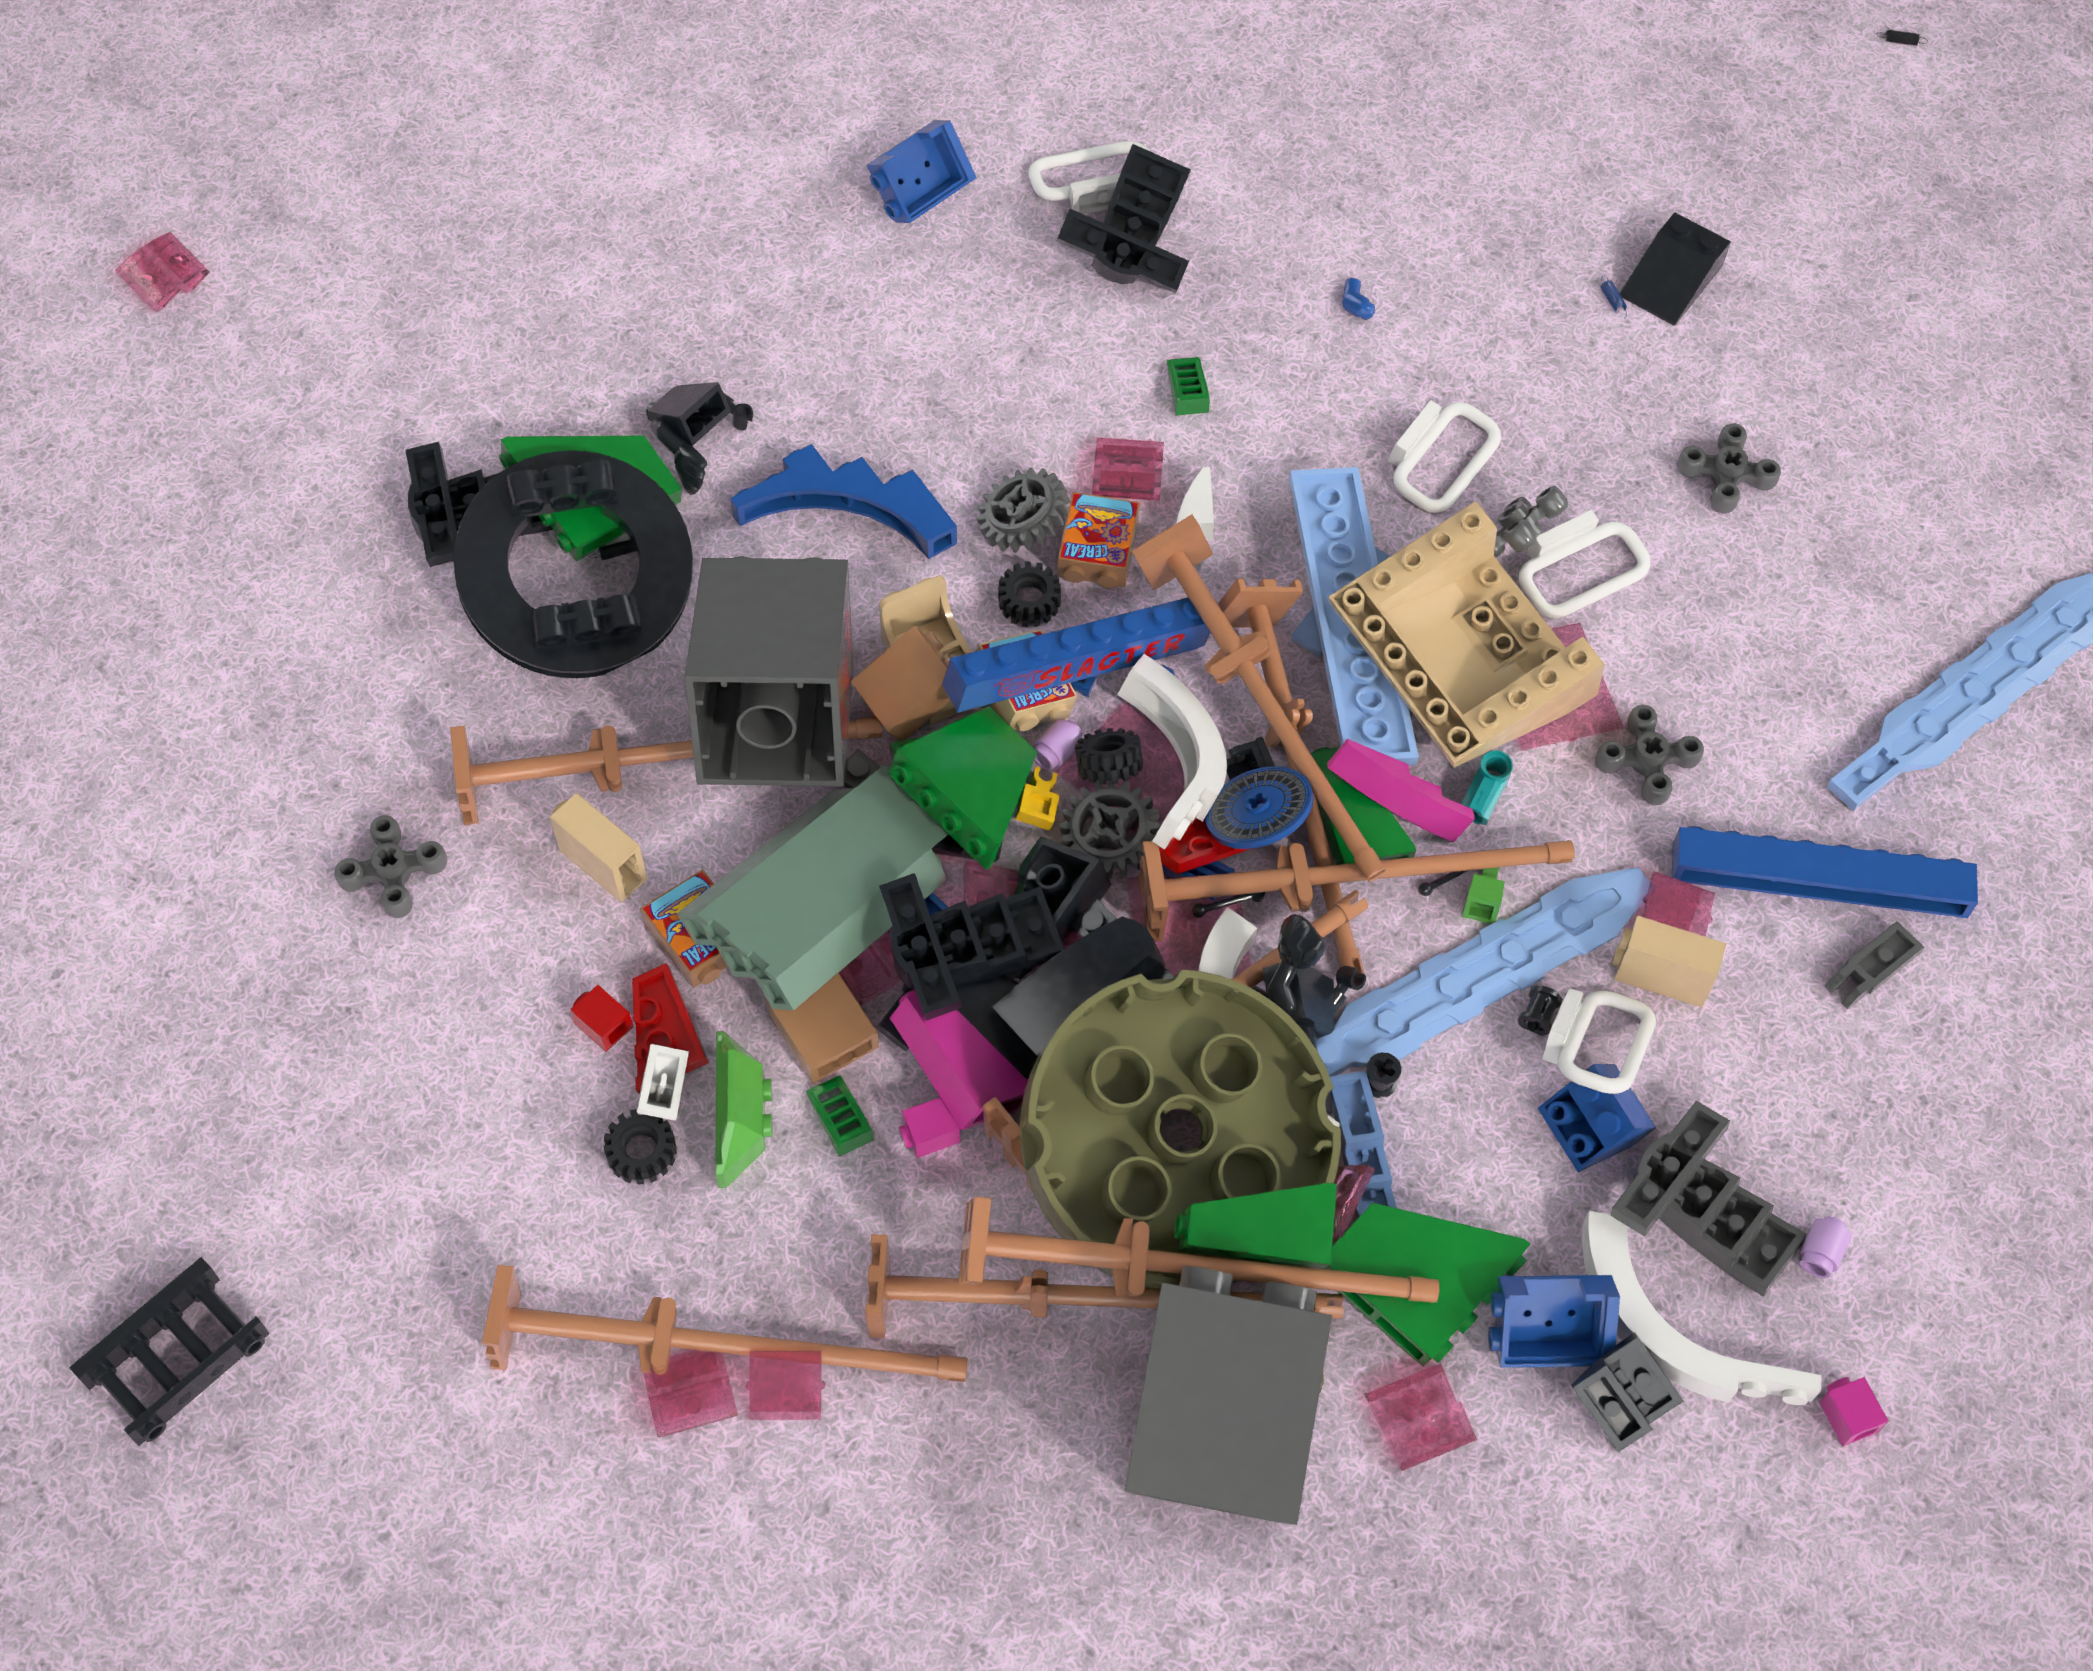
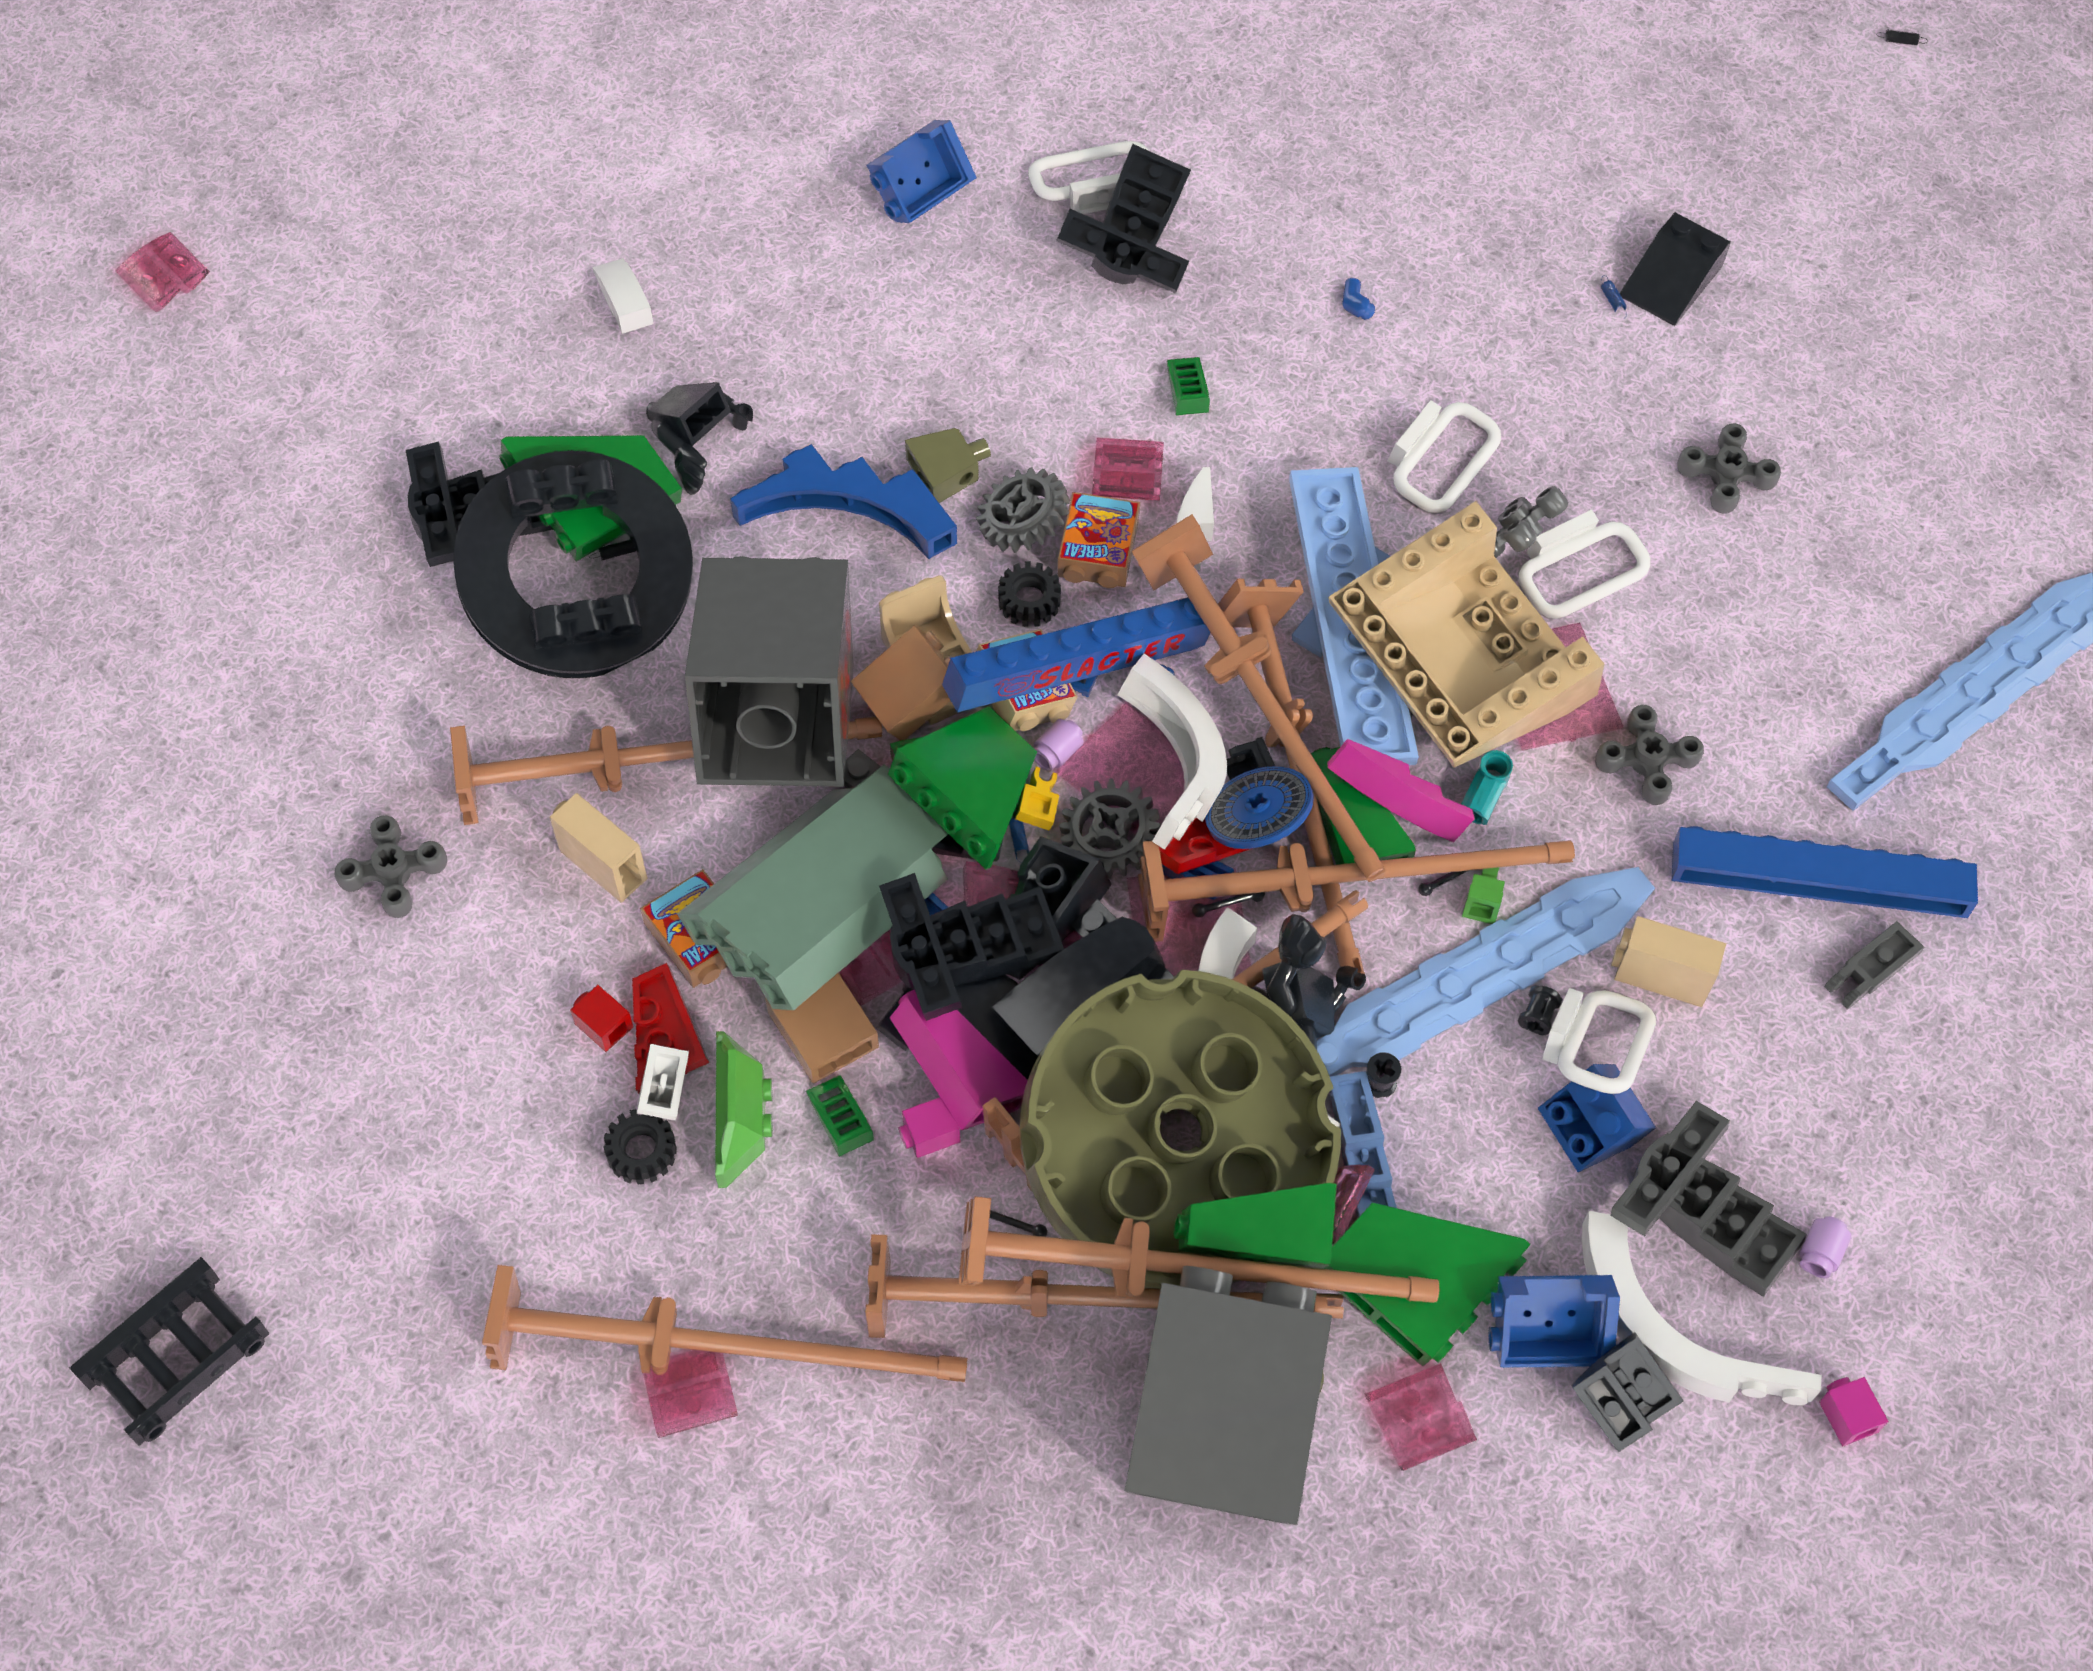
(623, 295): none -> white slope
(785, 1385): clear pink piece -> none
(946, 461): none -> olive torso
(1018, 836): none -> blue piece
(1037, 1230): none -> black hinge
(1109, 756): black tyre -> none
(1678, 904): clear pink piece -> none

